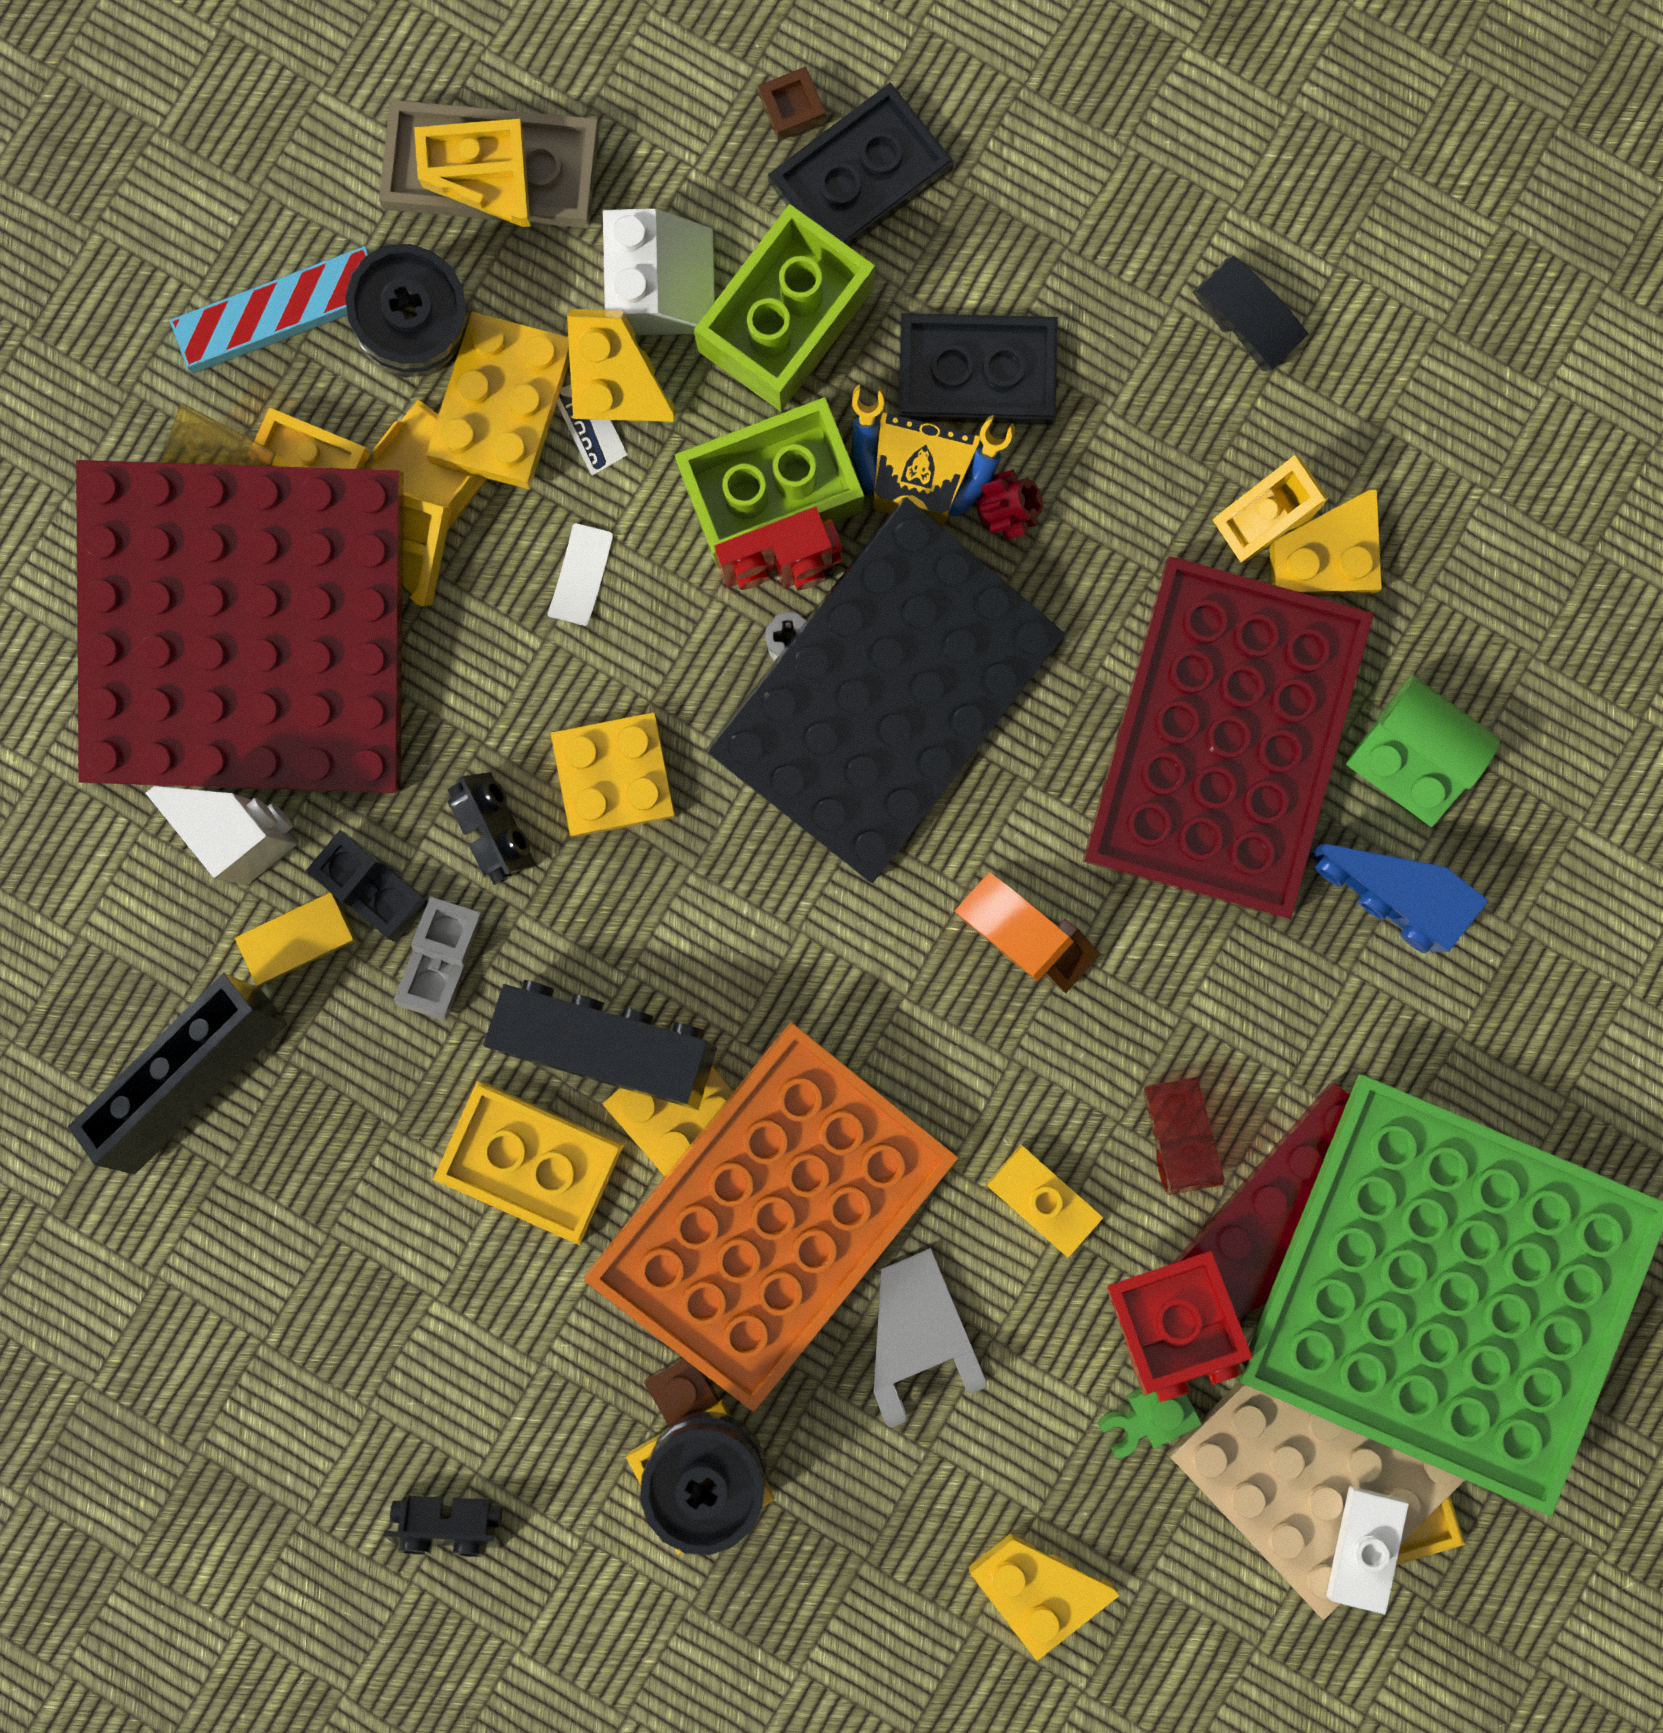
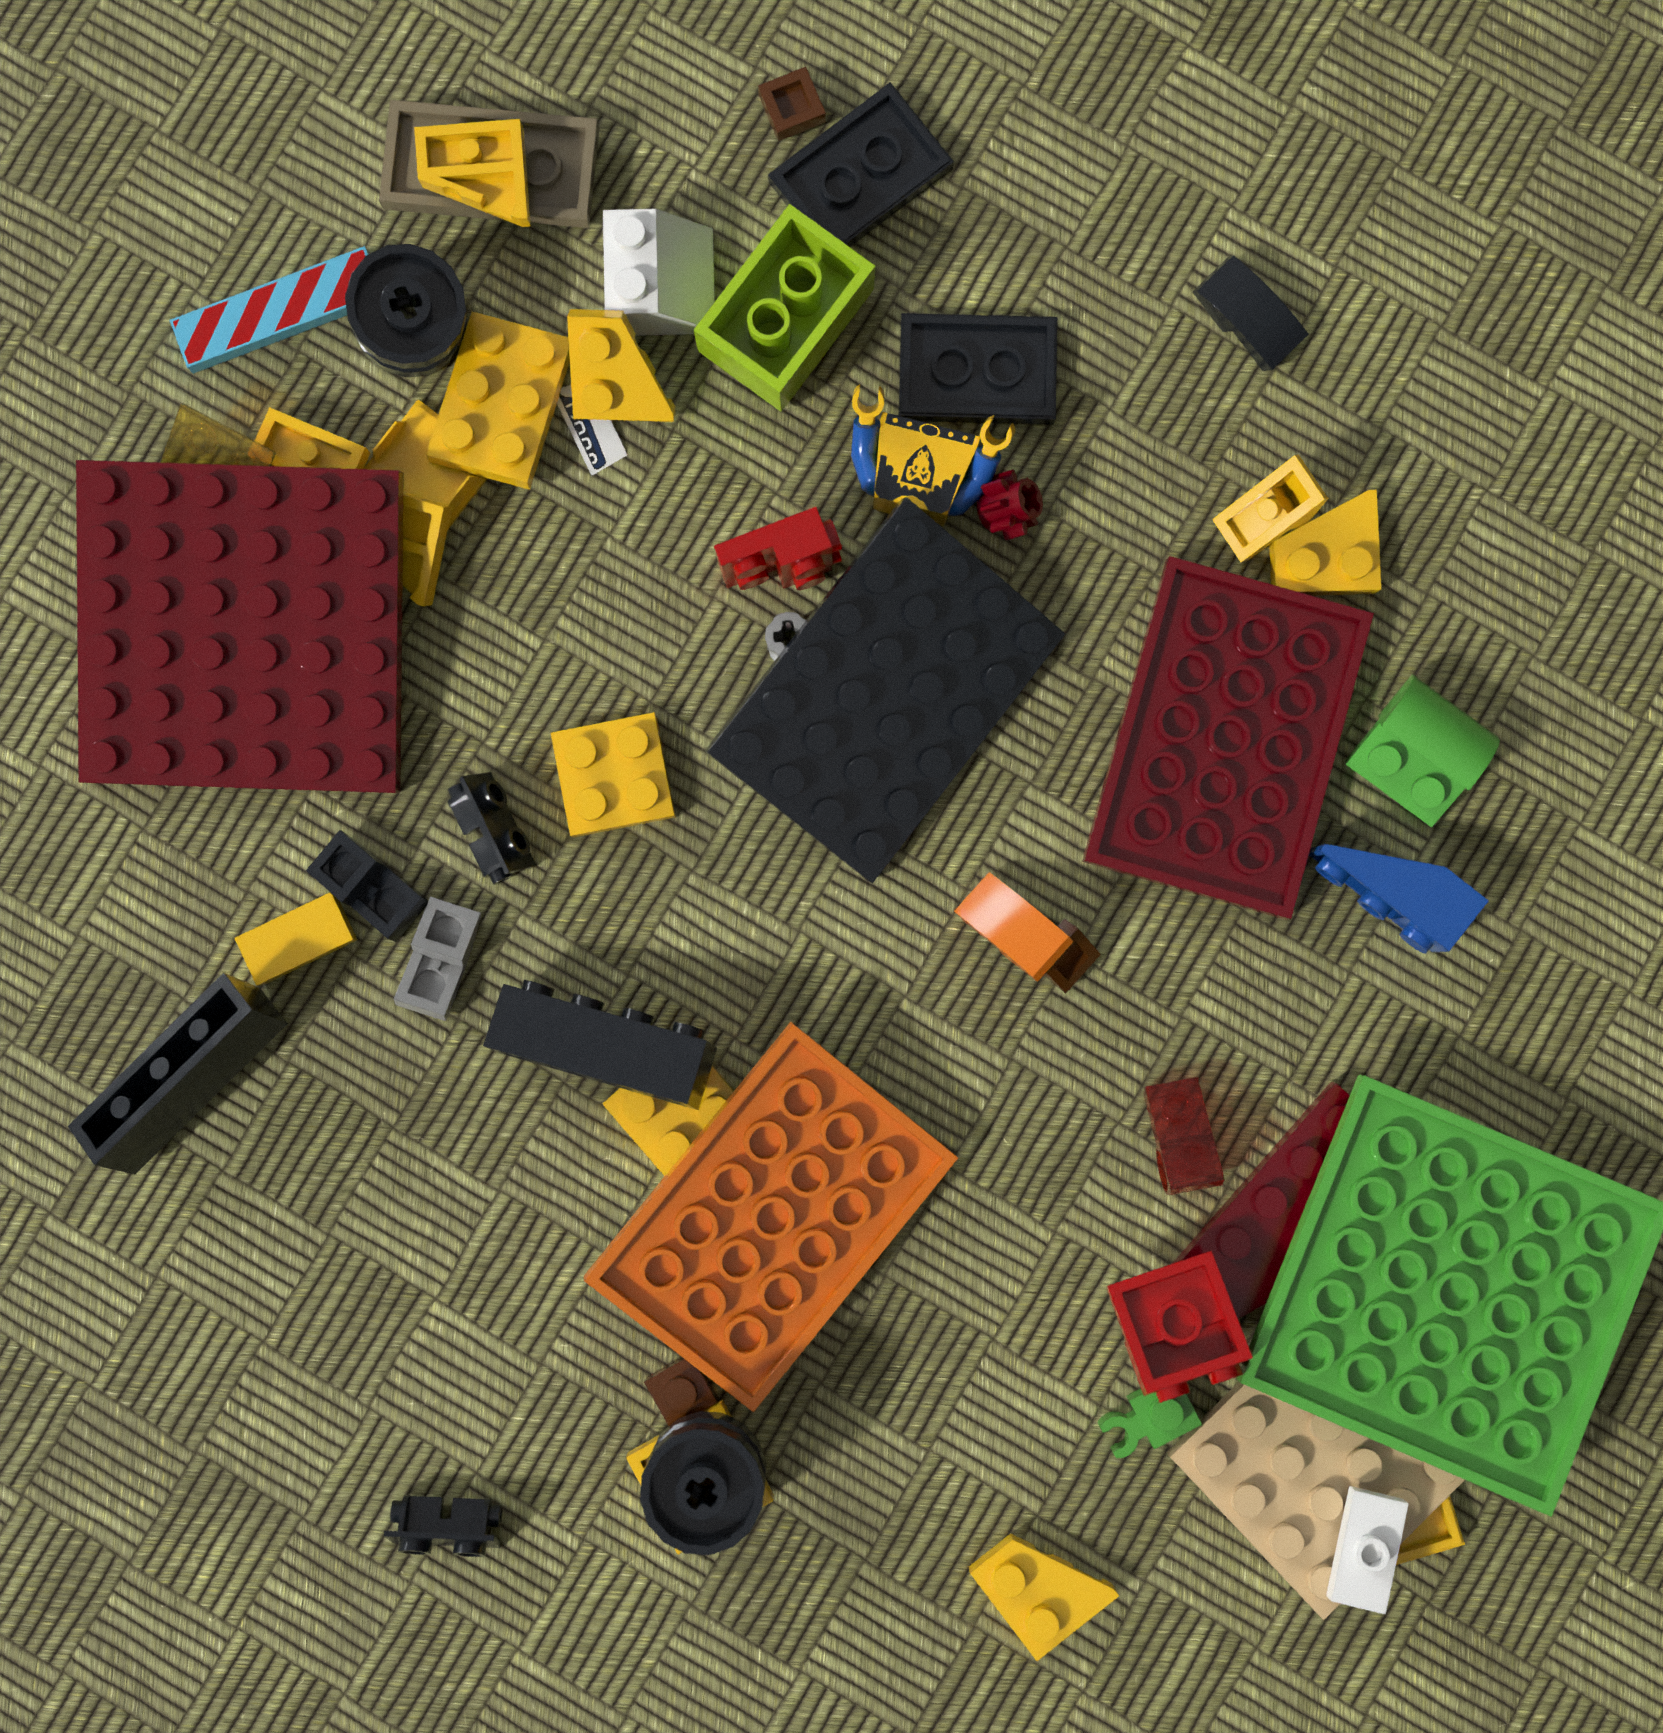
(226, 831): white slope -> none
(529, 1162): yellow tile -> none
(581, 574): white sticker -> none
(771, 474): lime brick -> none
(917, 1332): light grey flag -> none
(1044, 1201): yellow plate -> none

